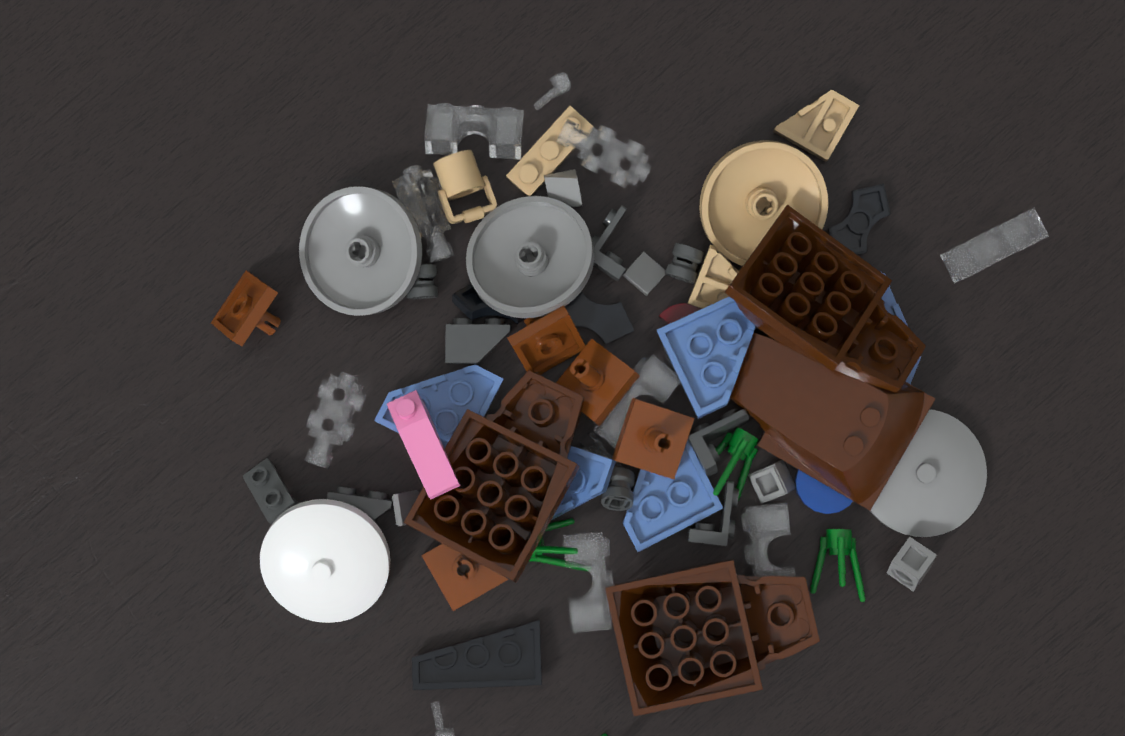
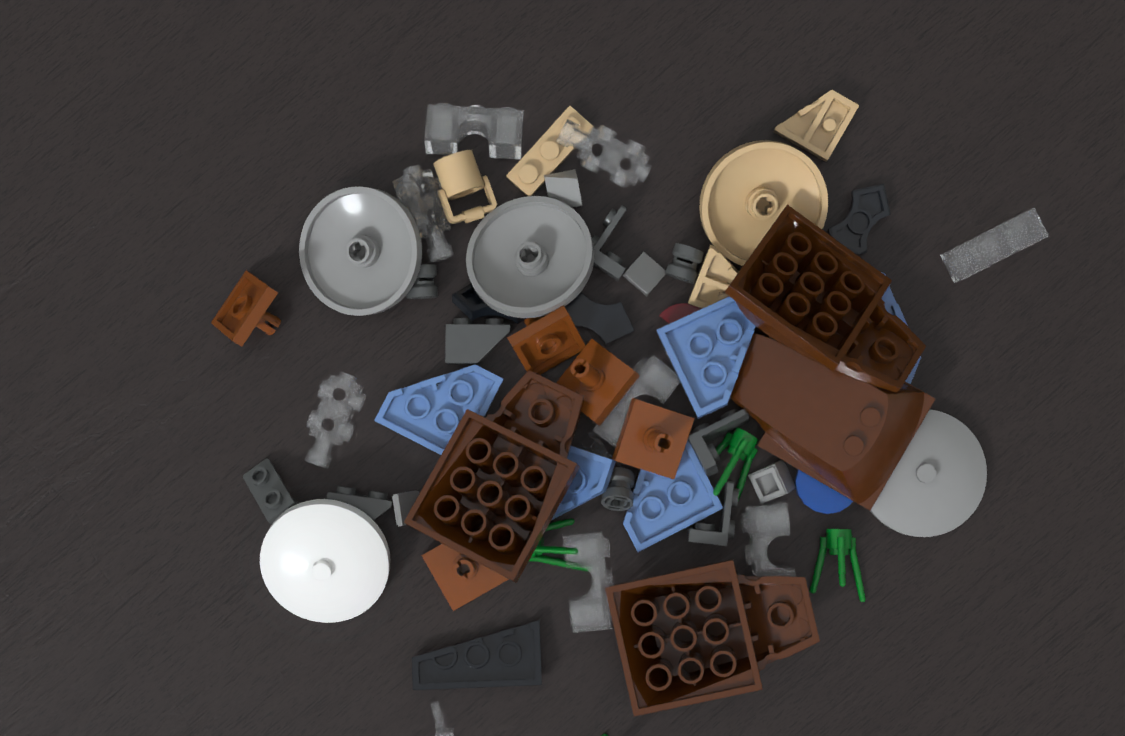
(423, 444): bright pink slope -> none
(561, 85): clear hand -> none
(911, 564): light grey brick -> none

